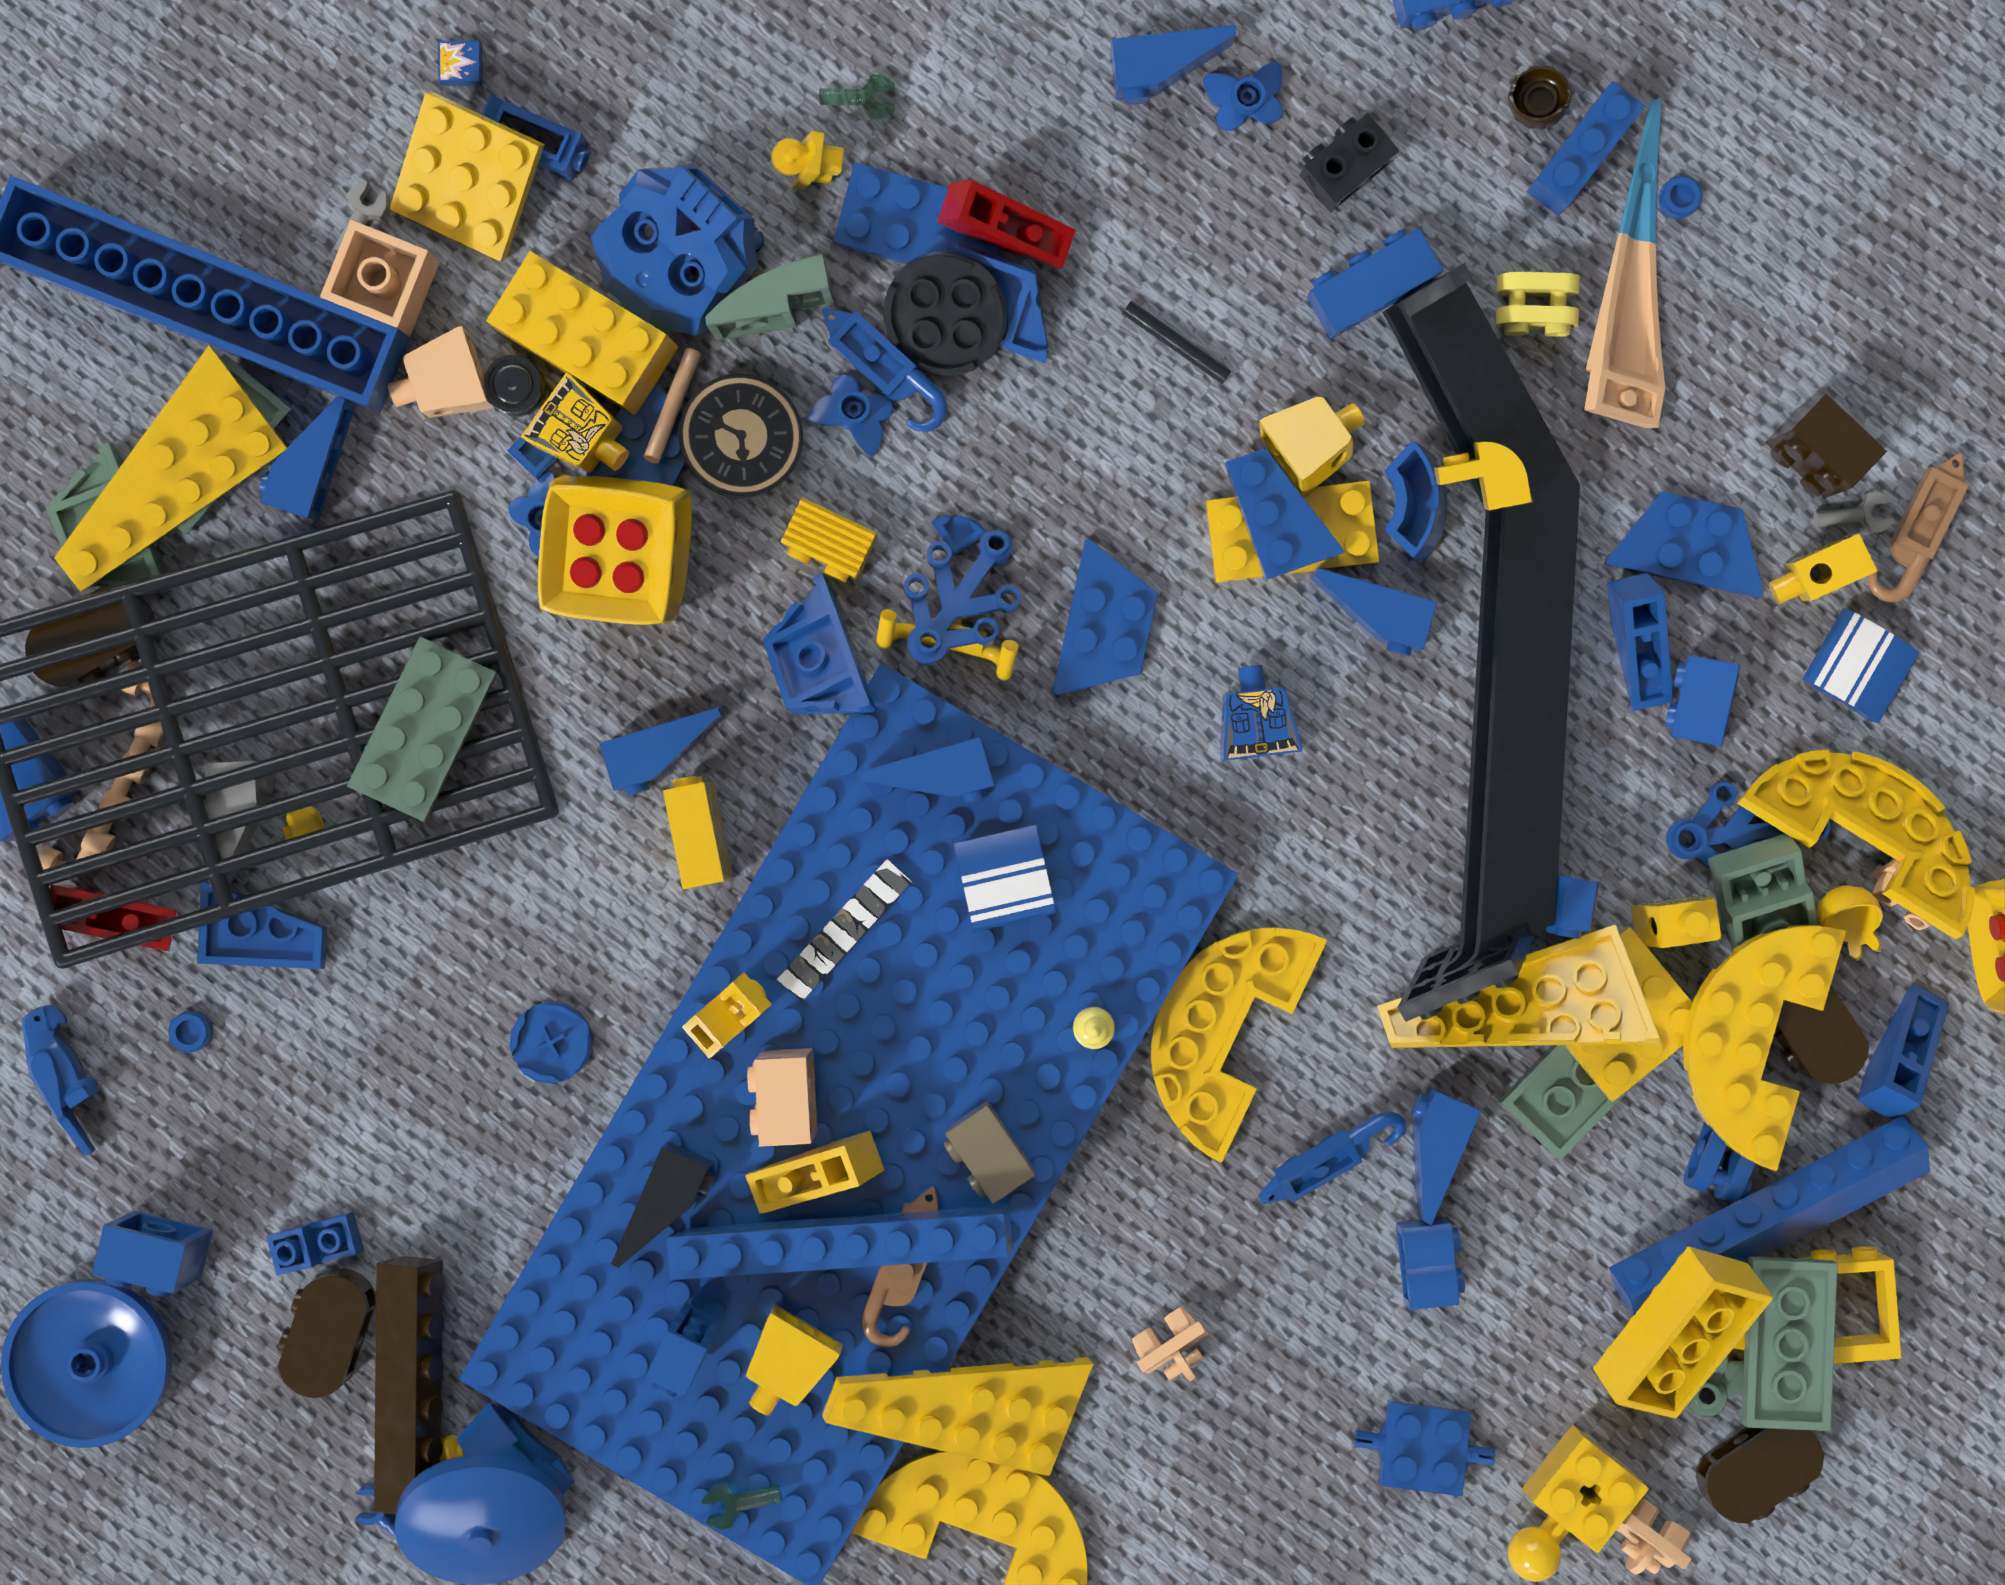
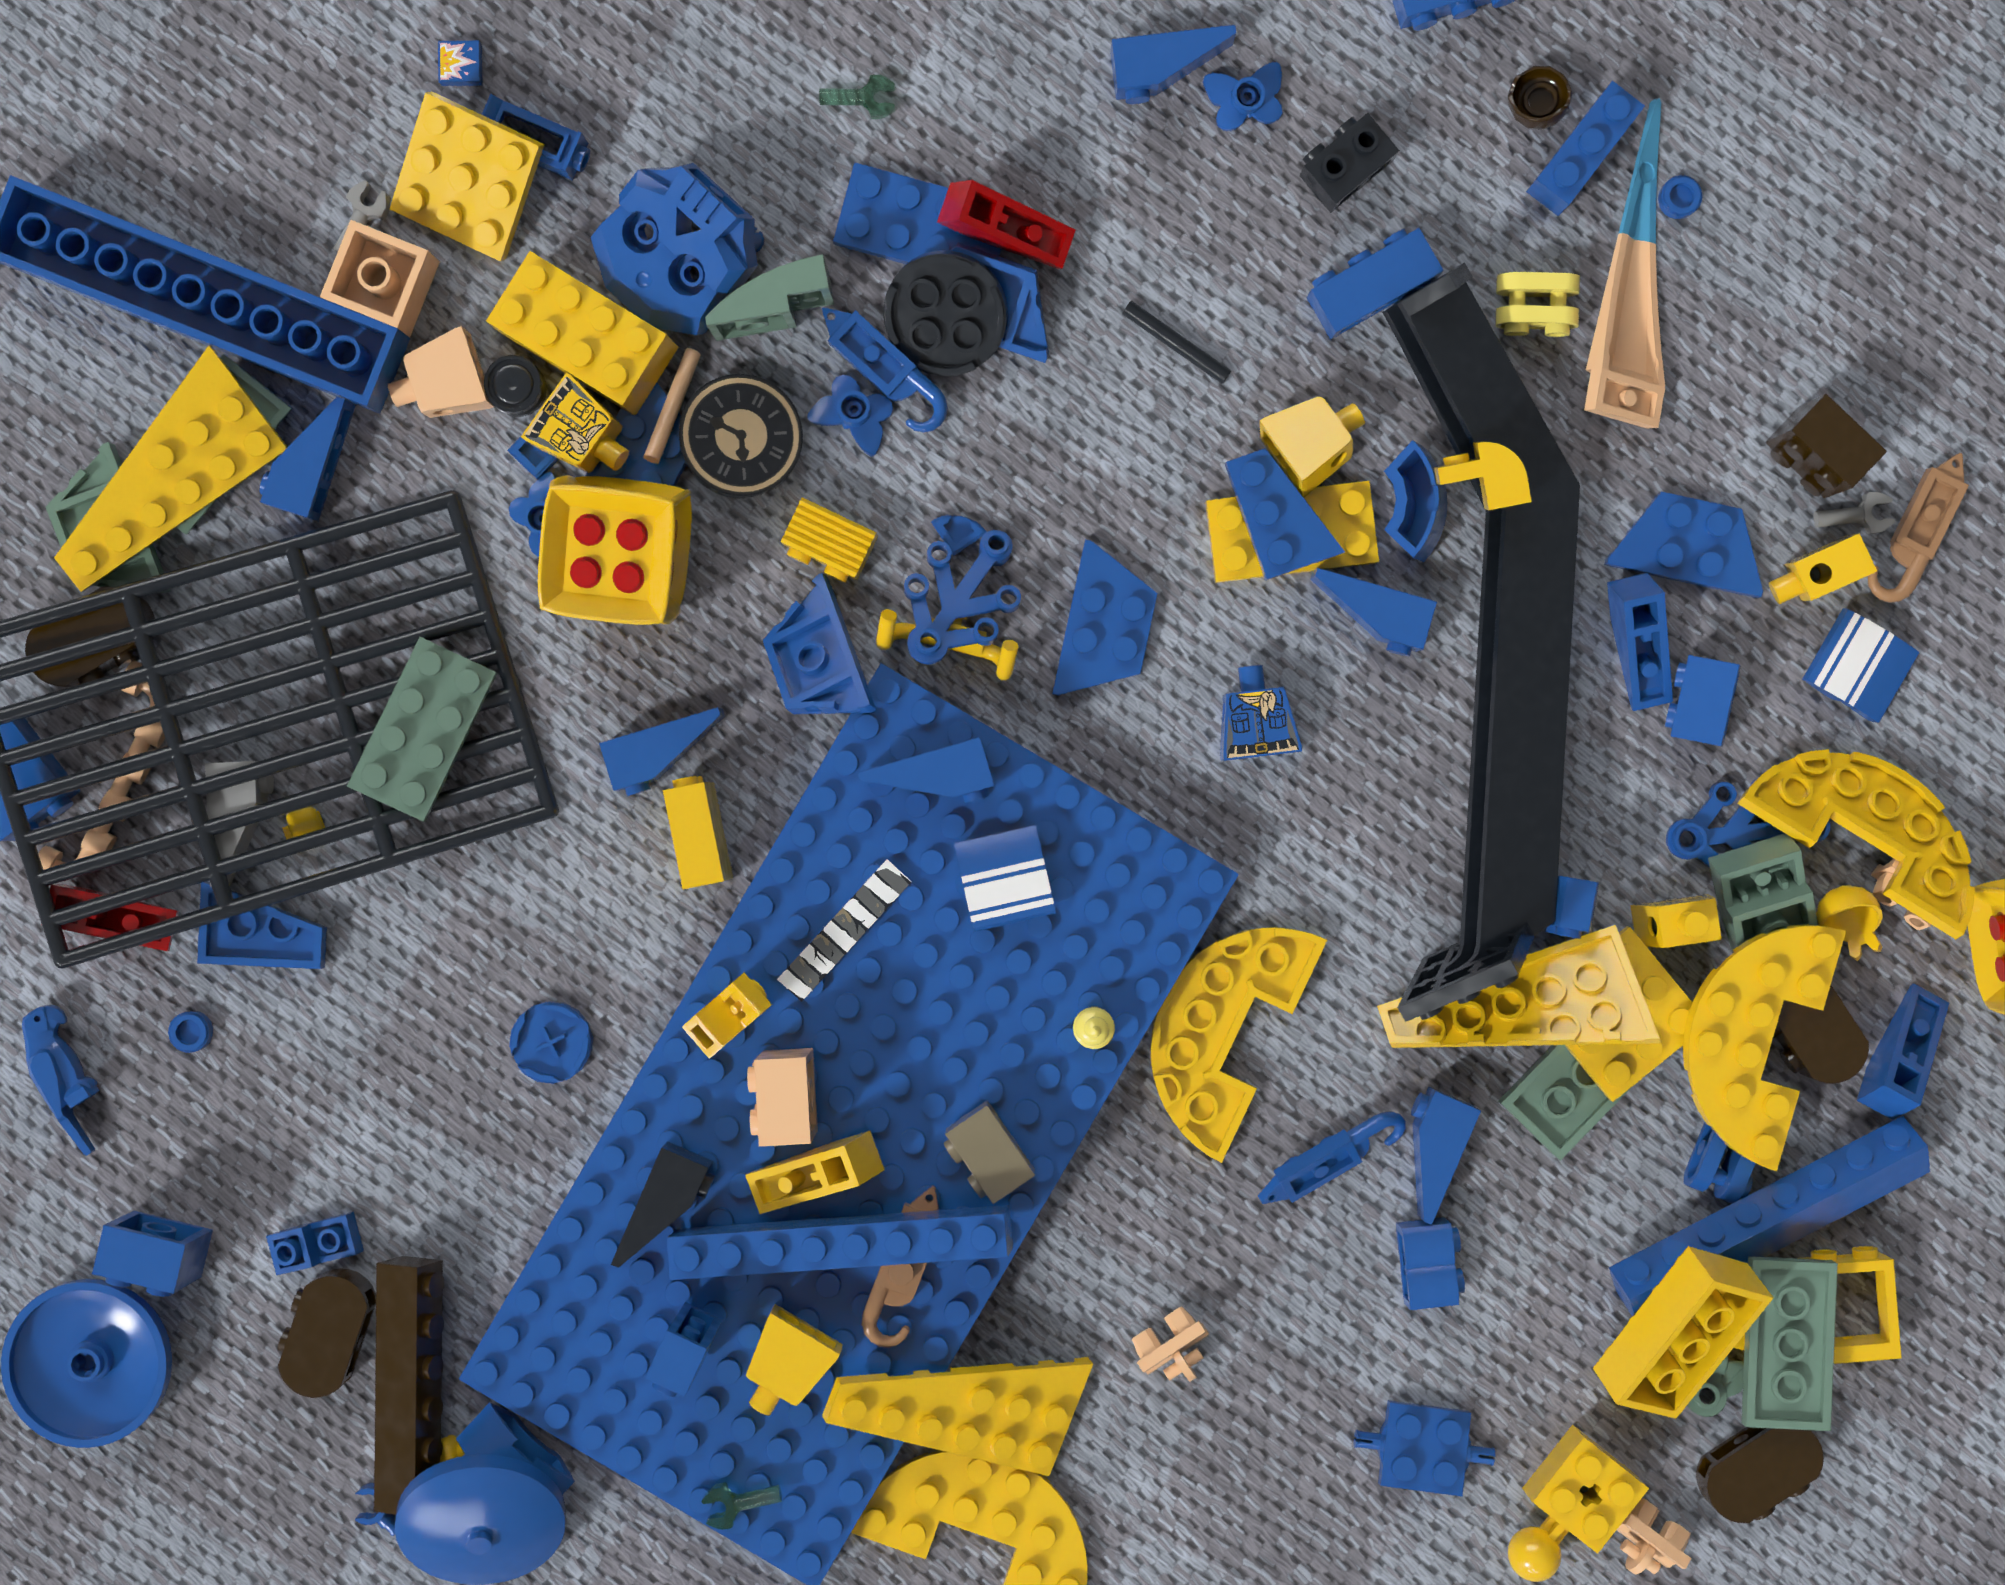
(808, 160): yellow hips -> none

